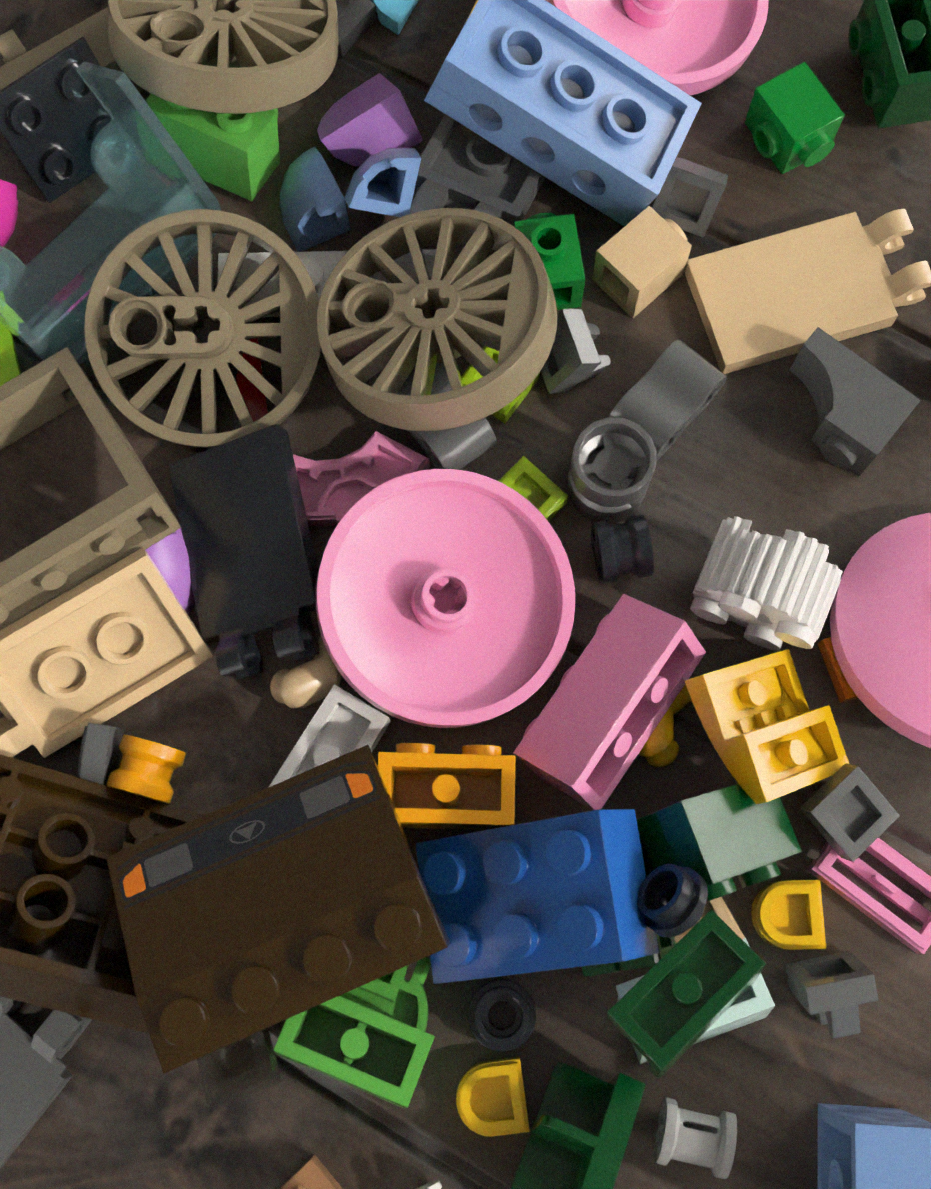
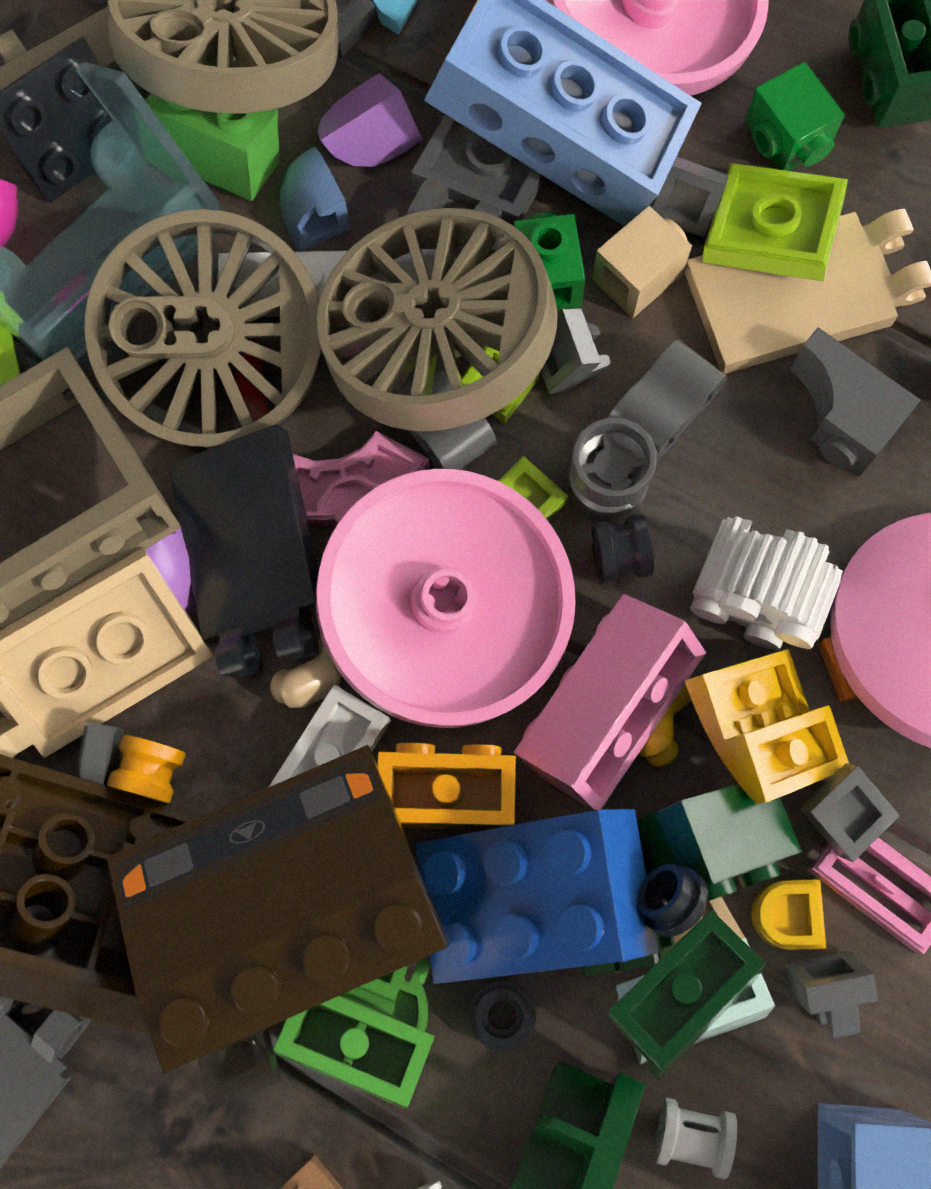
(385, 182): medium blue brick -> none
(493, 1098): yellow tile -> none
(776, 222): none -> lime tile

